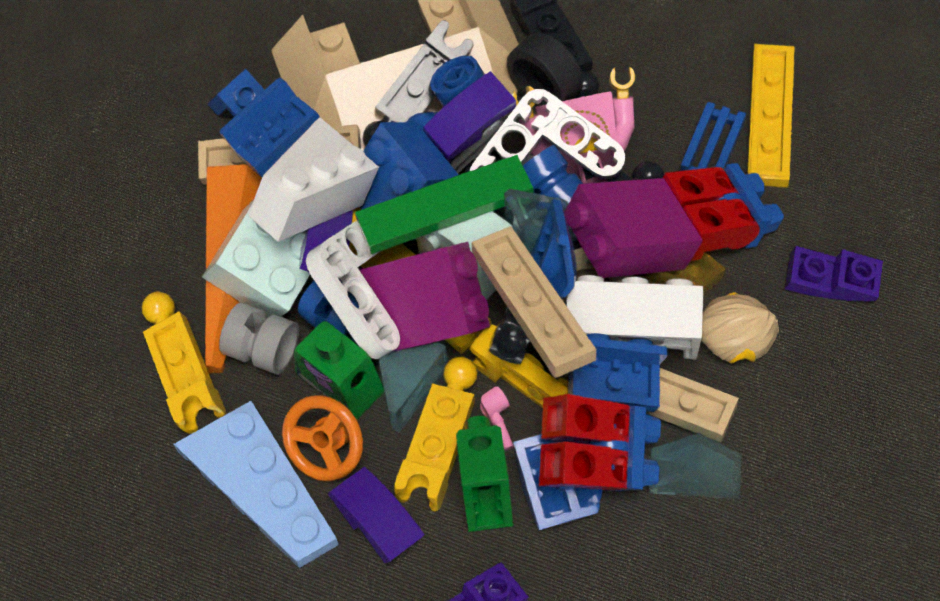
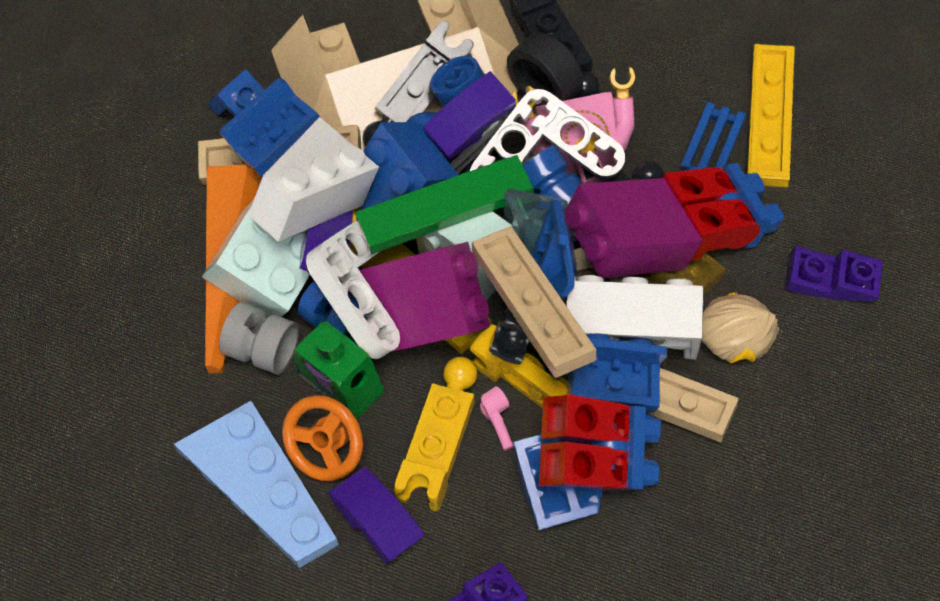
(179, 362): yellow plate -> none
(408, 379): clear light blue slope -> none
(484, 464): green torso -> none
(697, 468): clear light blue slope -> none

